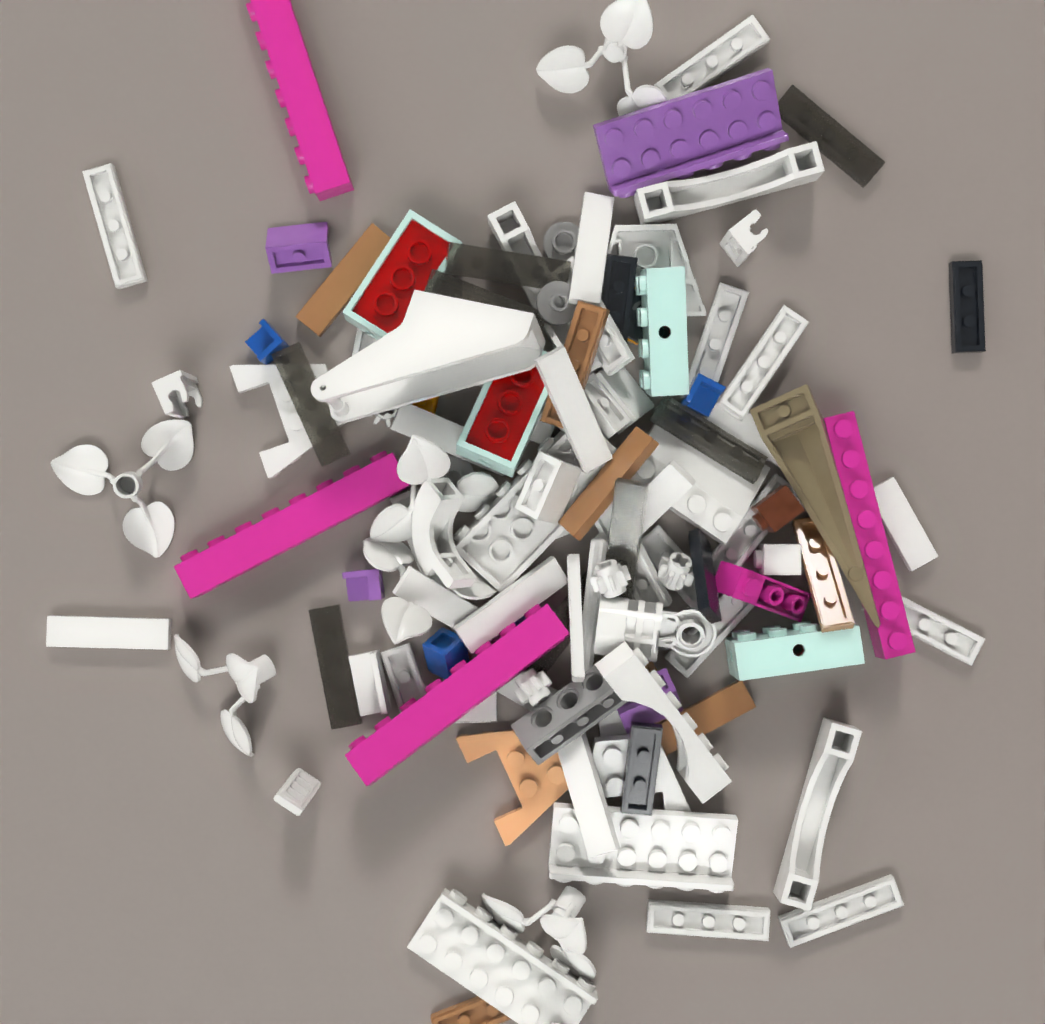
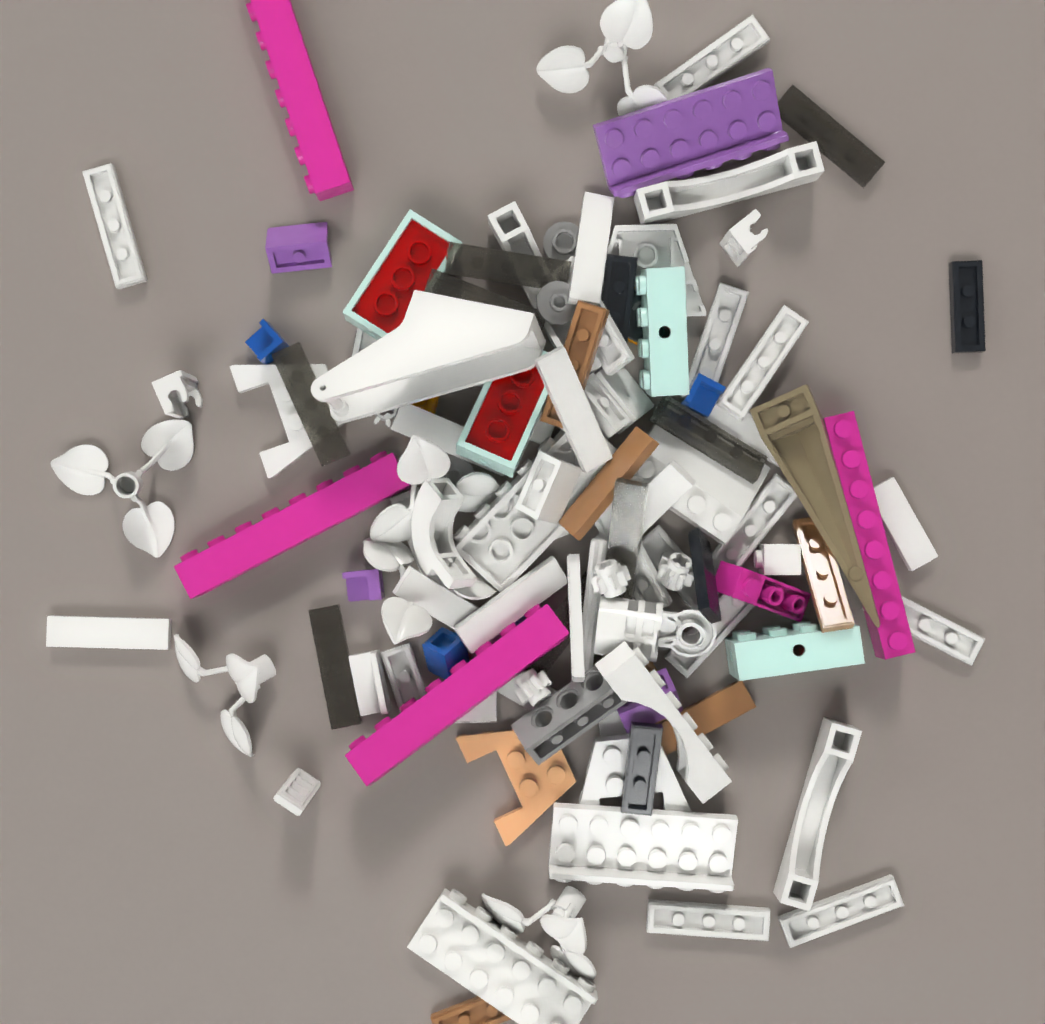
(343, 281): medium nougat tile -> none
(588, 798): white tile -> none
(776, 509): copper brick -> none

